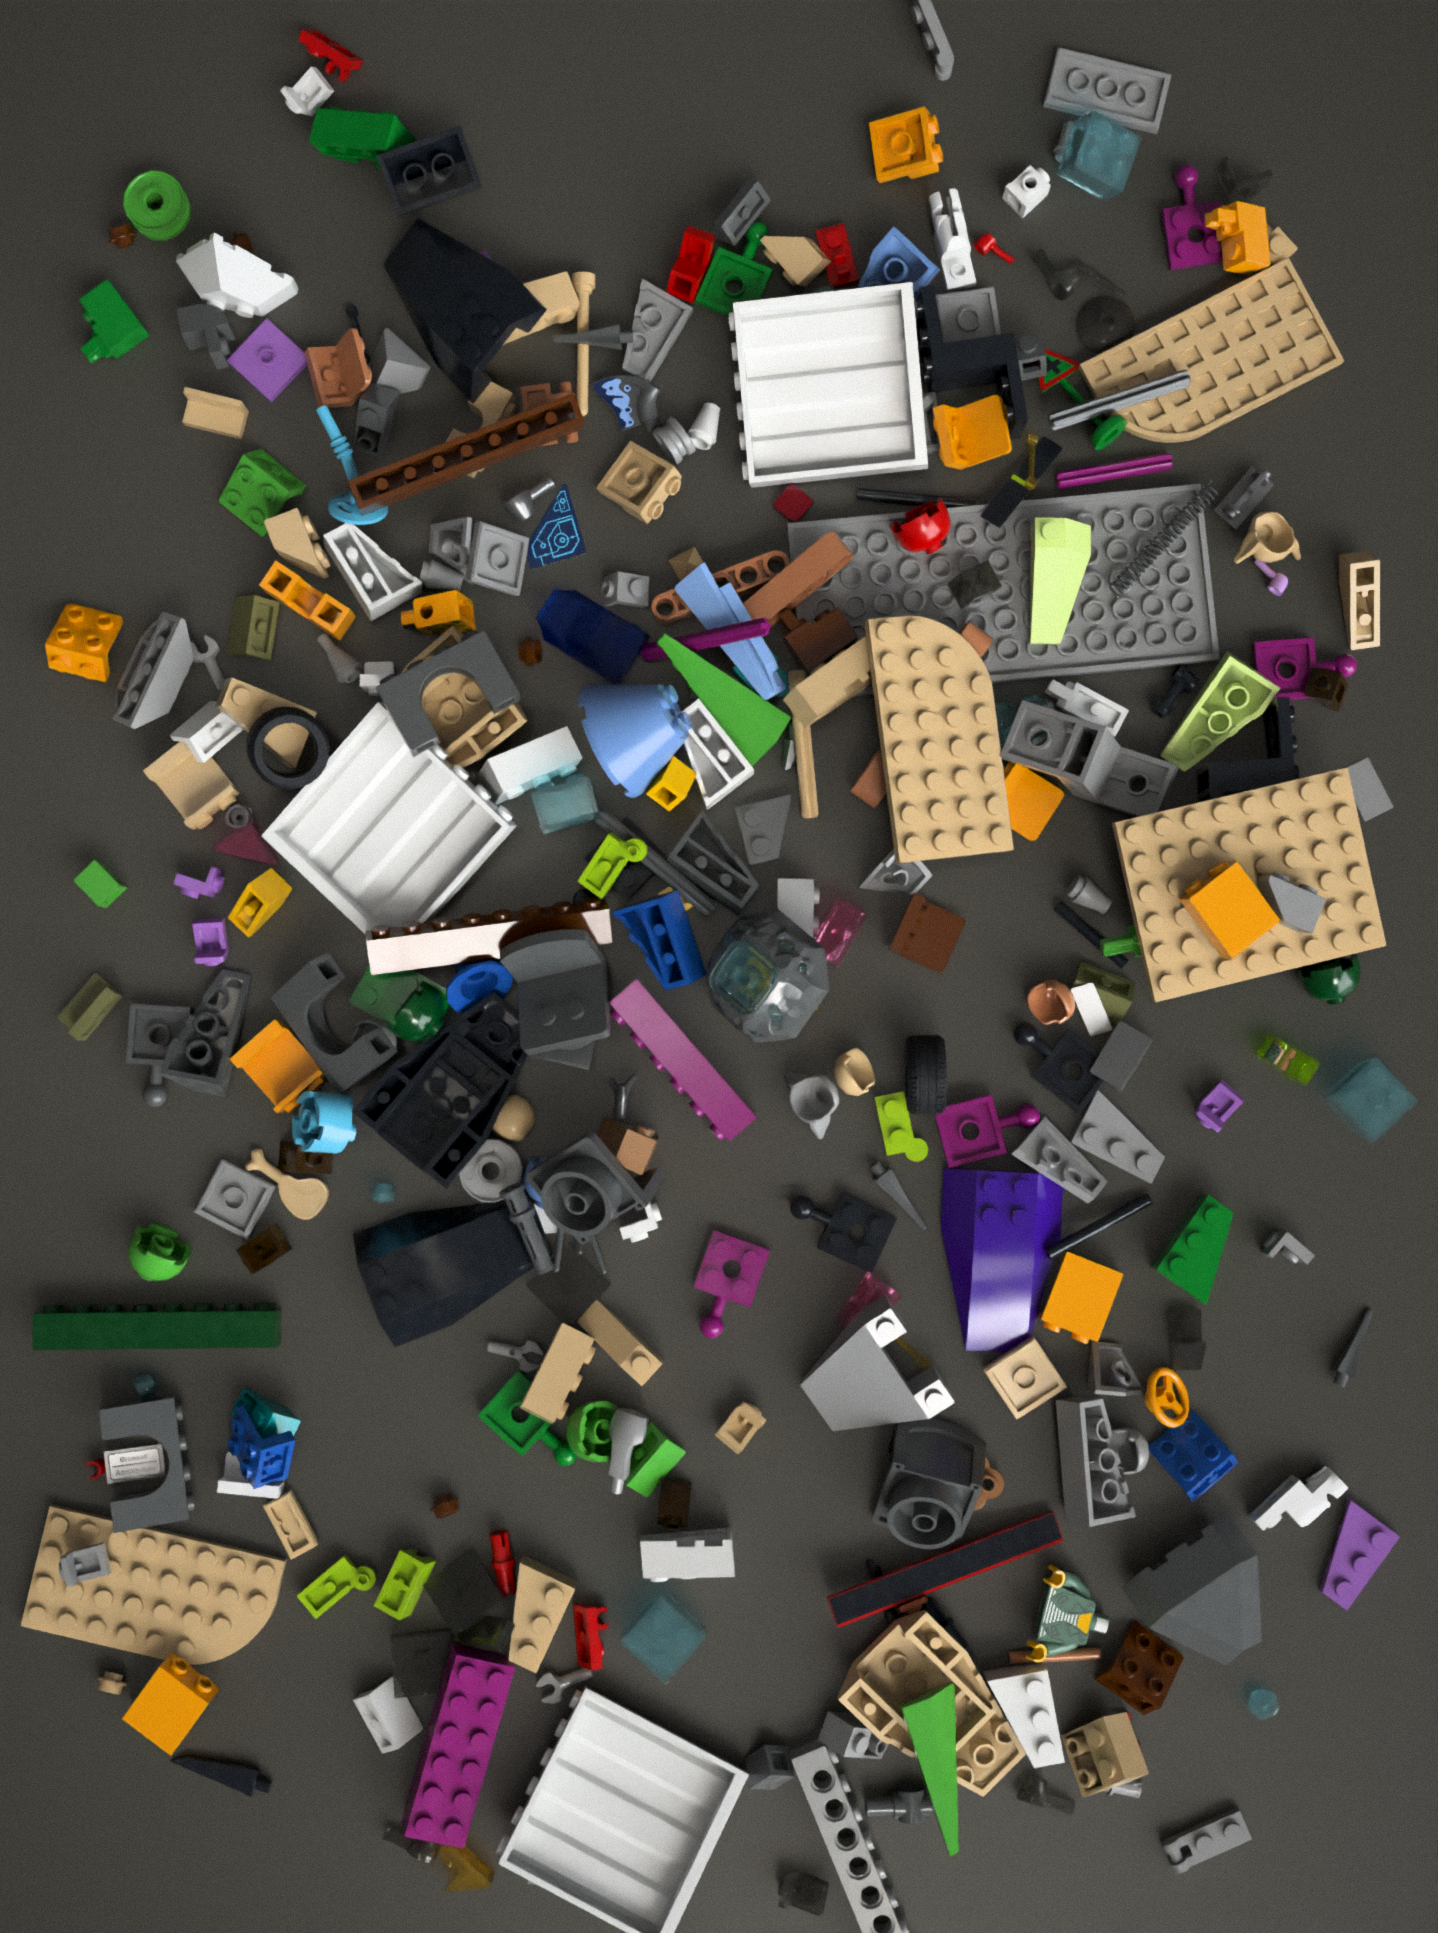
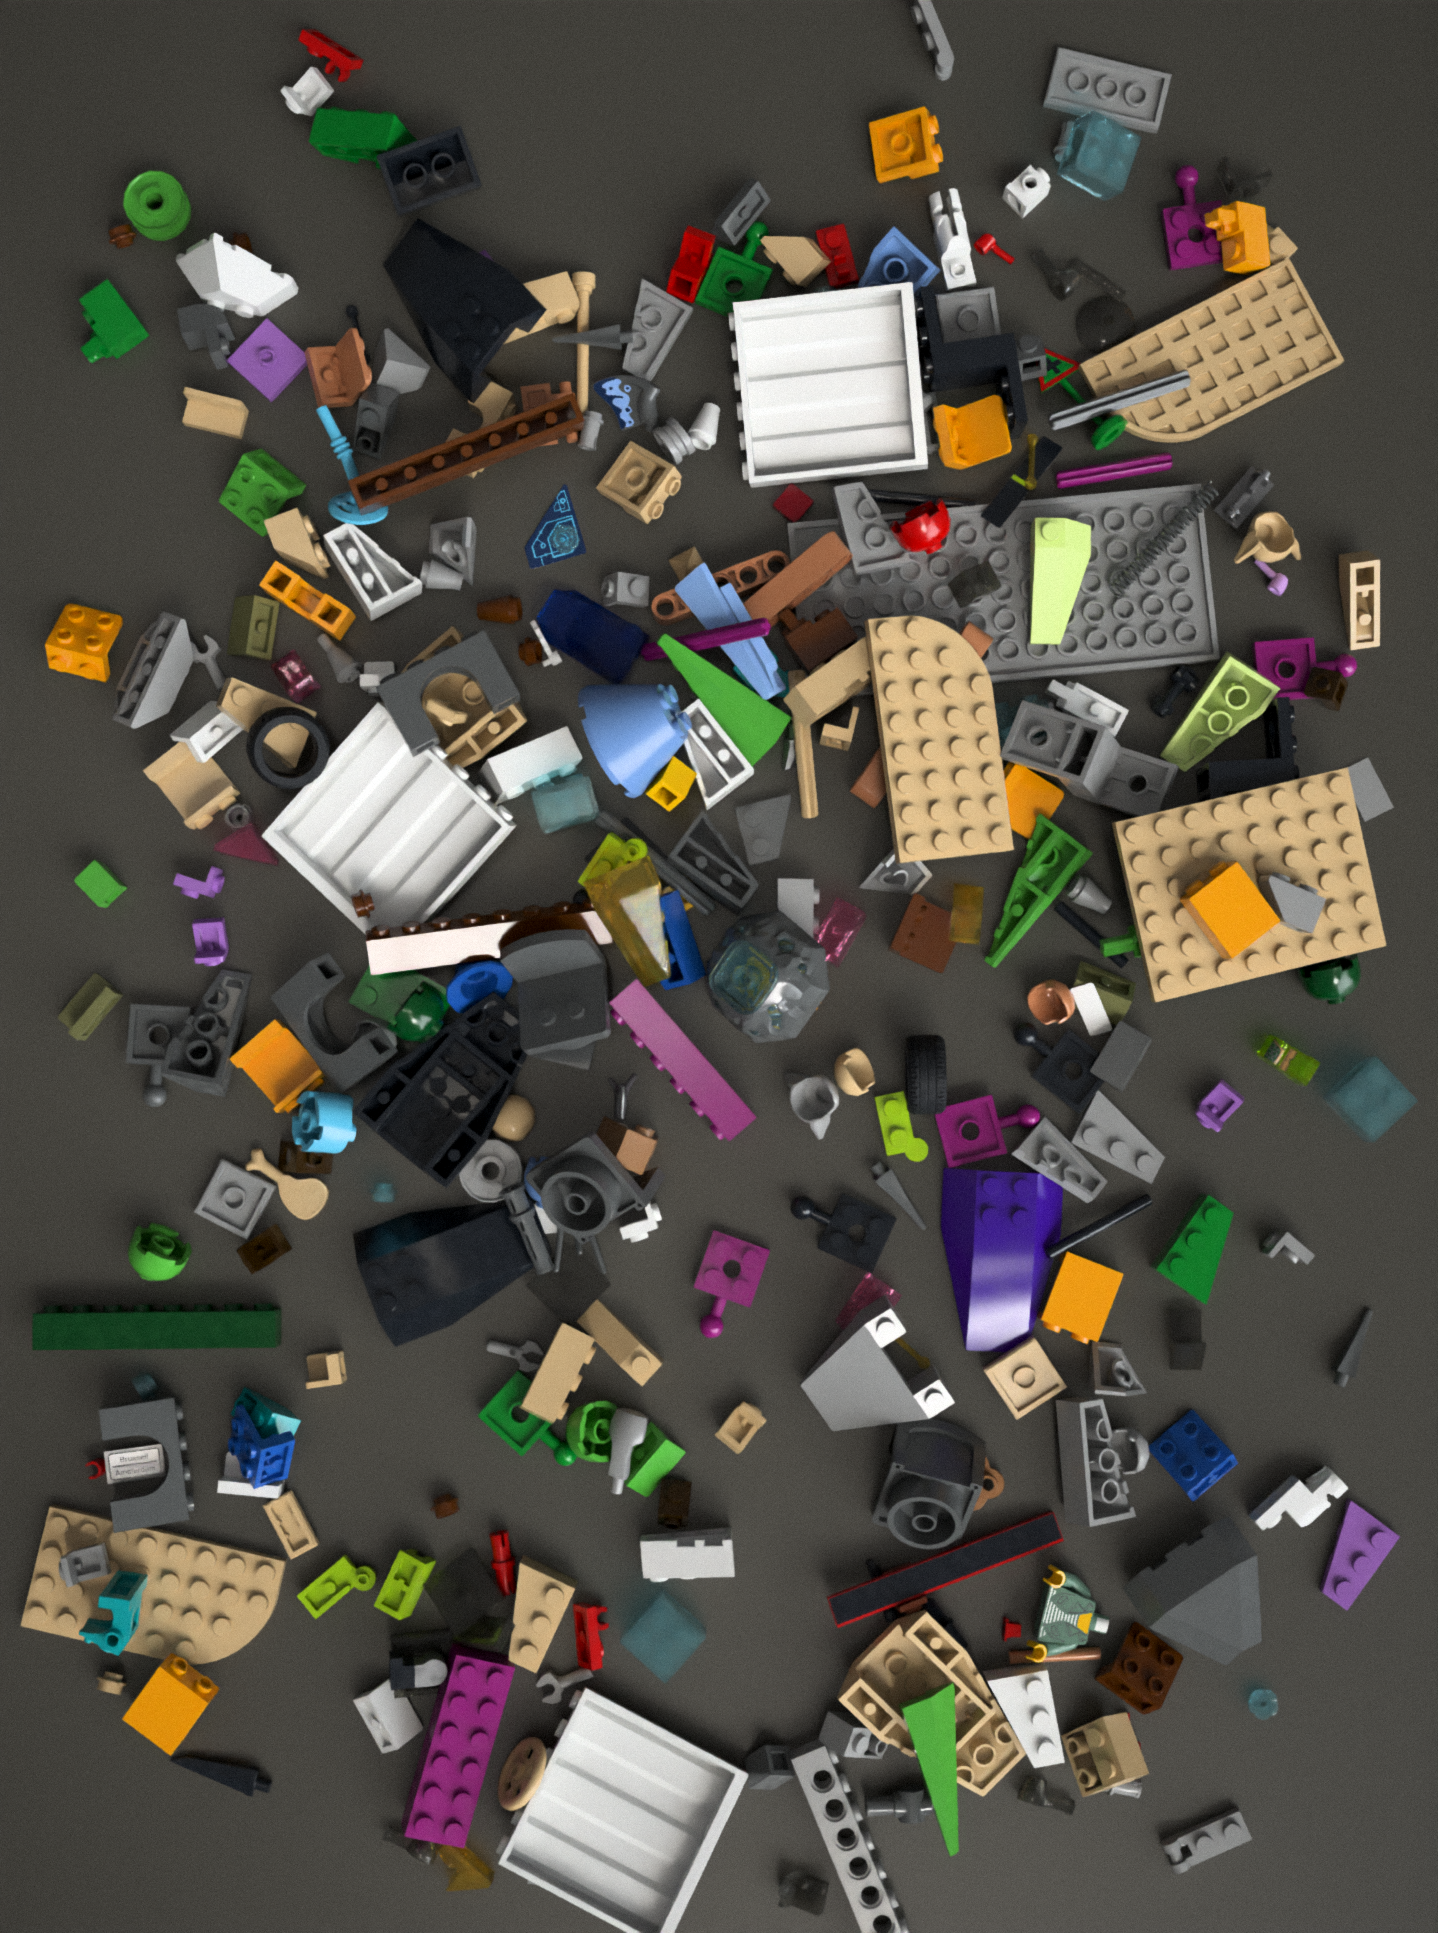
(124, 1599): none -> teal tile
(259, 902): yellow slope -> none
(295, 676): none -> clear pink slope
(326, 1369): none -> tan panel
(362, 904): none -> reddish brown plate
(416, 1671): none -> leg
(439, 612): light orange torso -> none
(448, 712): none -> tan plate
(497, 559): light grey plate -> none
(501, 609): none -> reddish brown cone
(522, 506): flat silver bar -> none
(522, 1773): none -> tan plate
(553, 657): none -> white piece
(568, 545): none -> clear light blue plate
(590, 430): none -> light grey pin
(632, 914): none -> clear yellow wedge
(837, 736): none -> tan panel
(866, 531): none -> light grey wing
(966, 914): none -> clear yellow slope
(1010, 1629): none -> red piece
(1046, 869): none -> bright green wedge
(1163, 1398): light orange piece -> none

